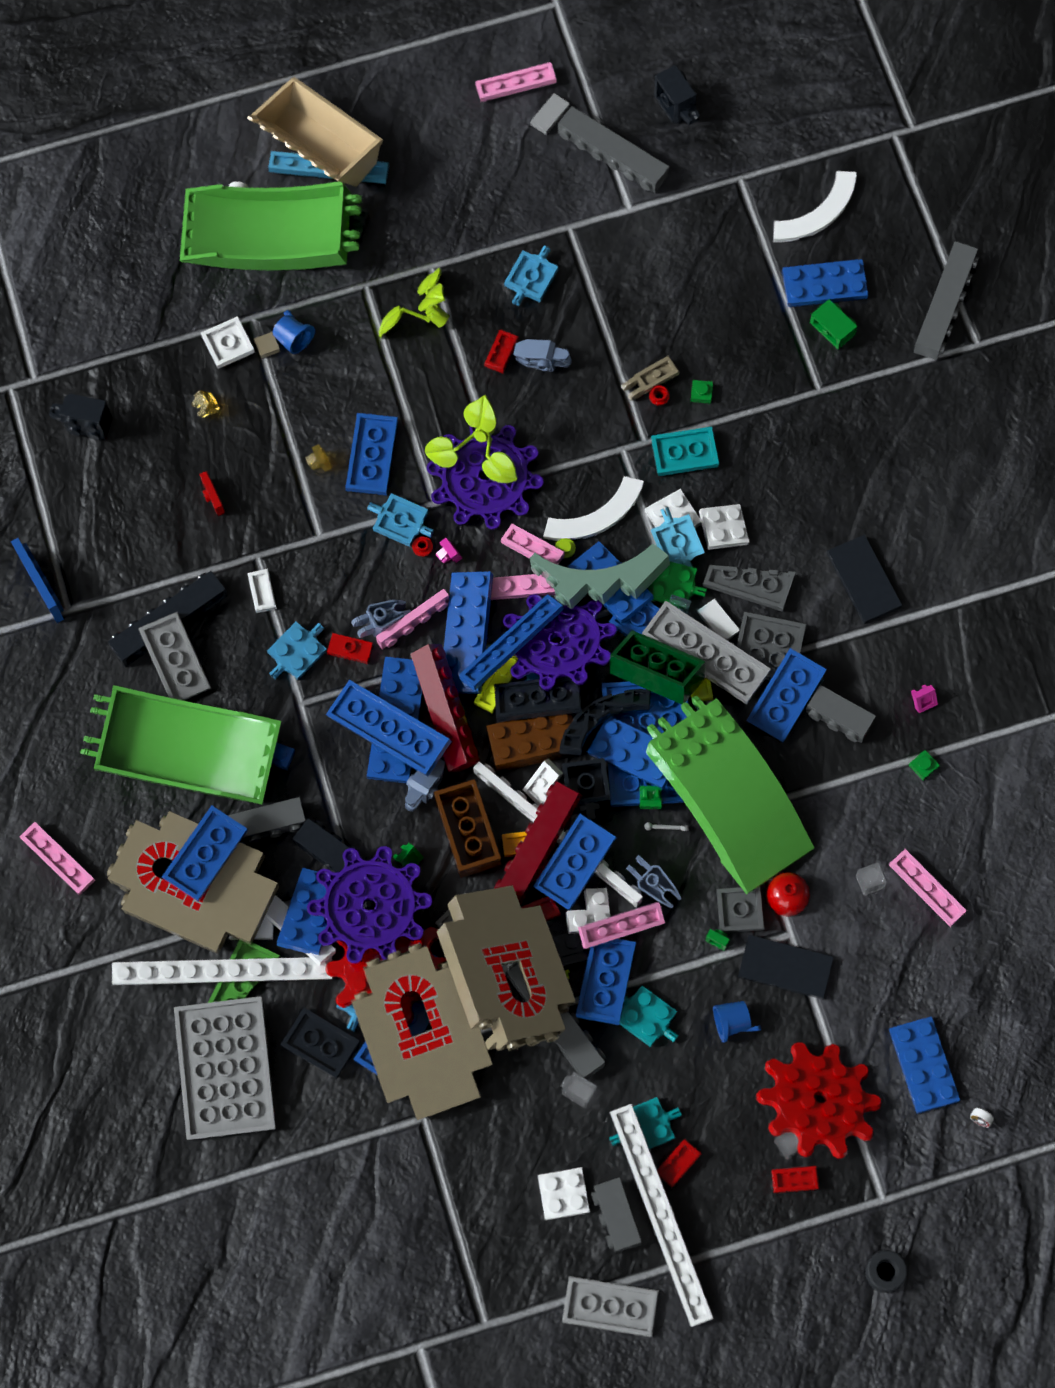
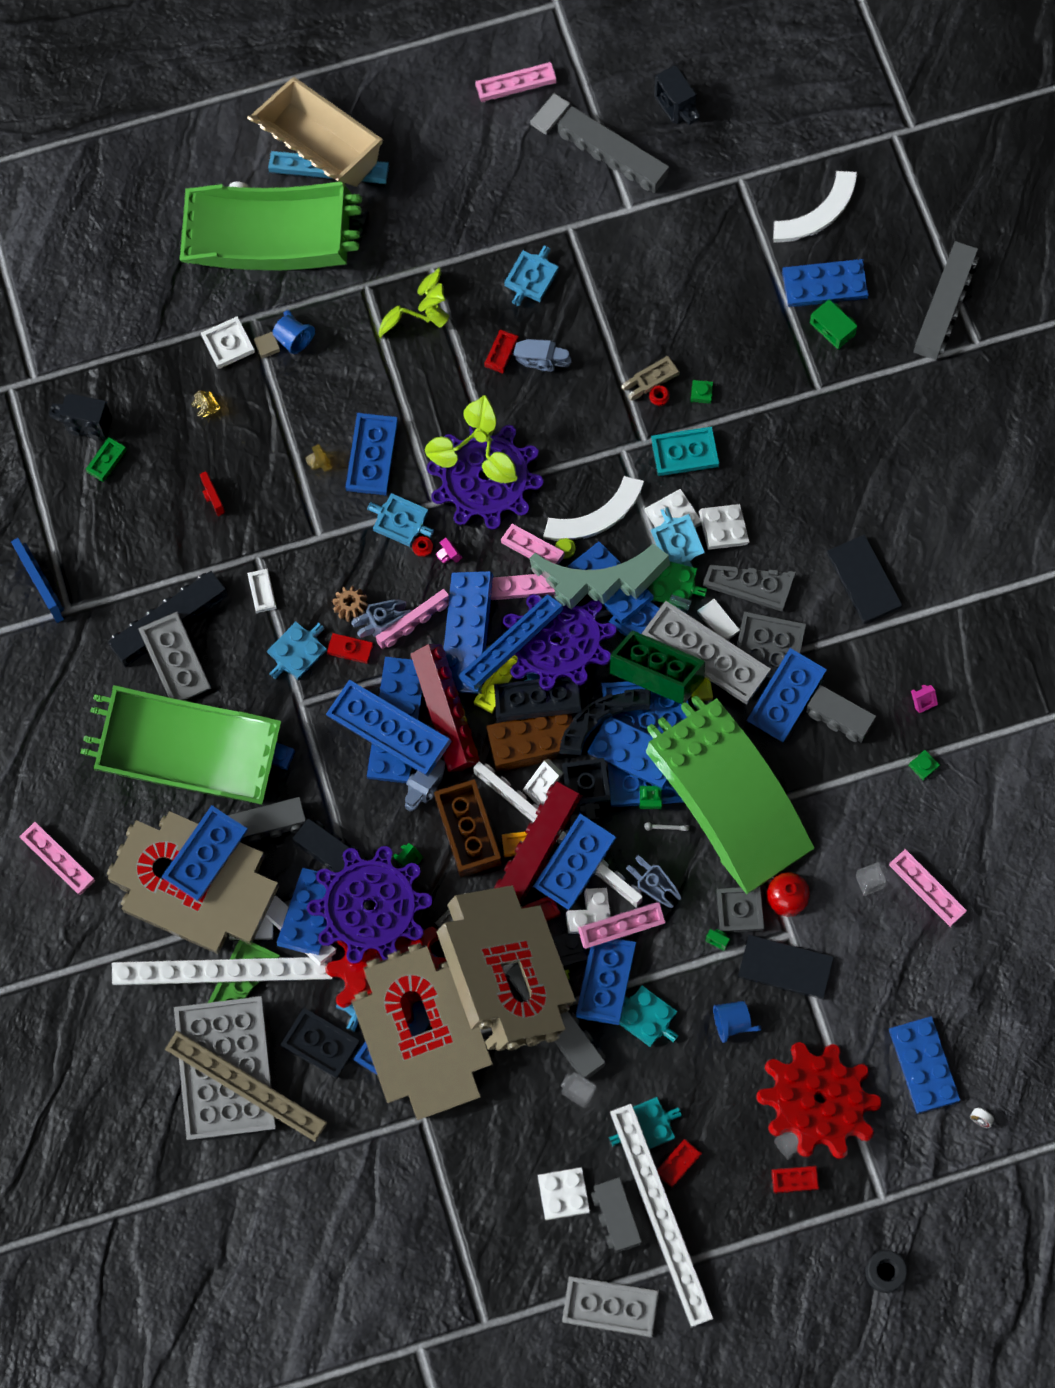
(106, 459): none -> green plate
(246, 1086): none -> dark tan tile
(344, 599): none -> medium nougat gear

